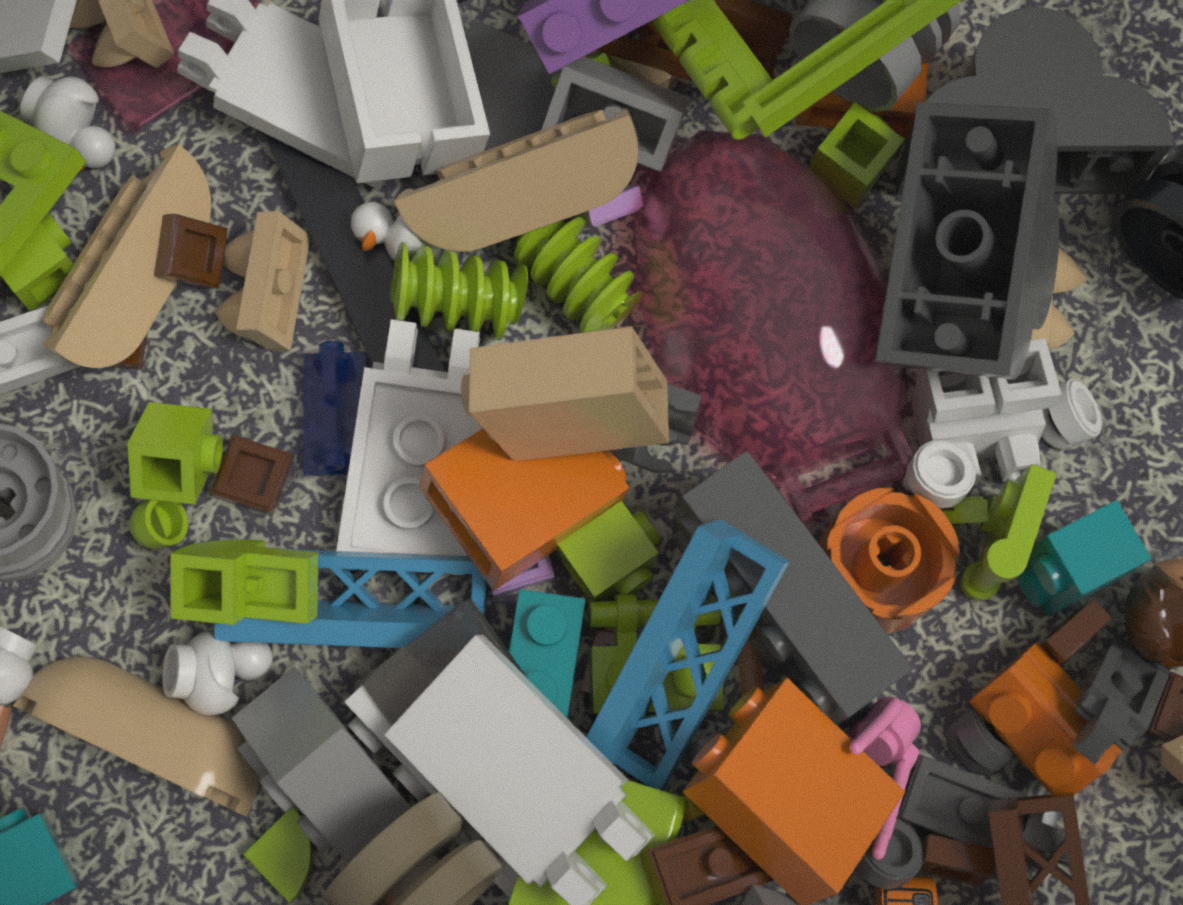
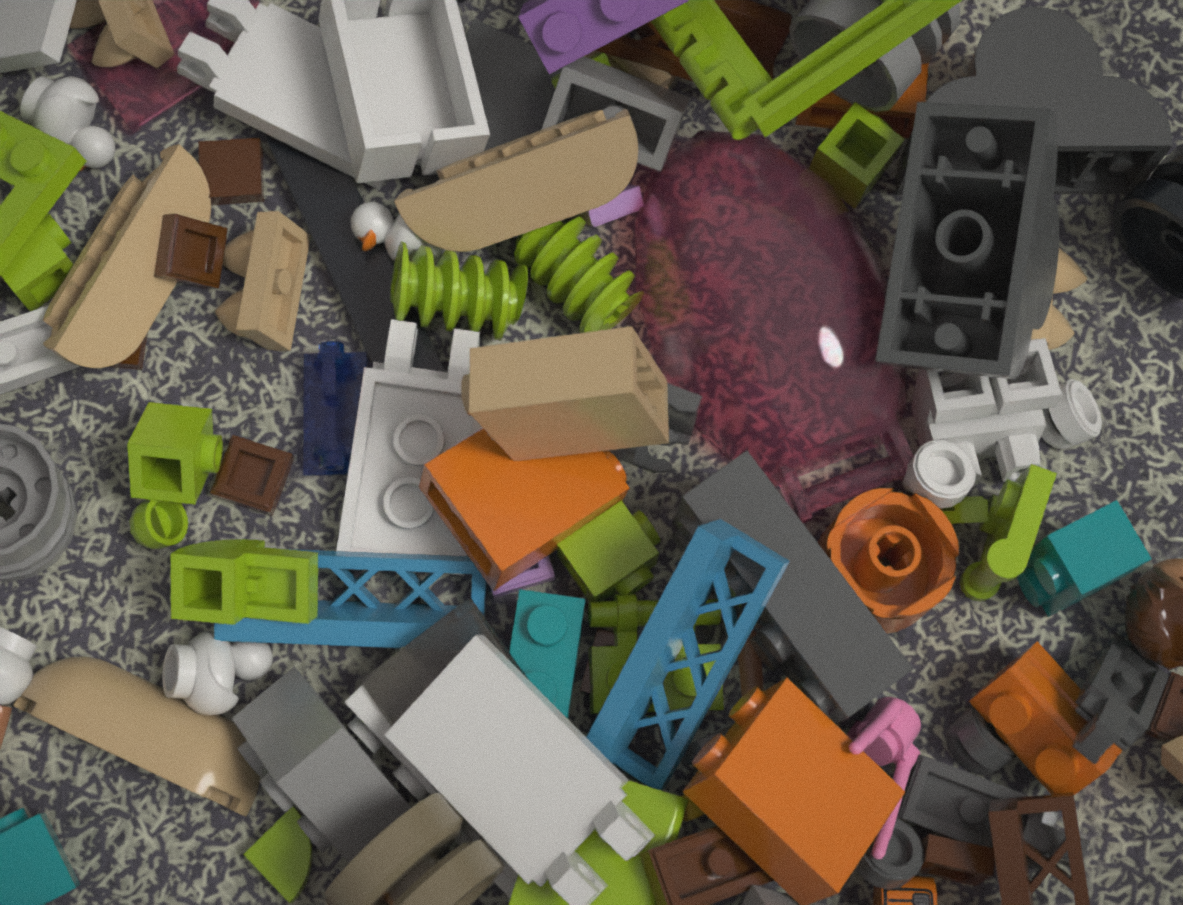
(233, 170): none -> reddish brown tile
(1075, 631): reddish brown tile -> none

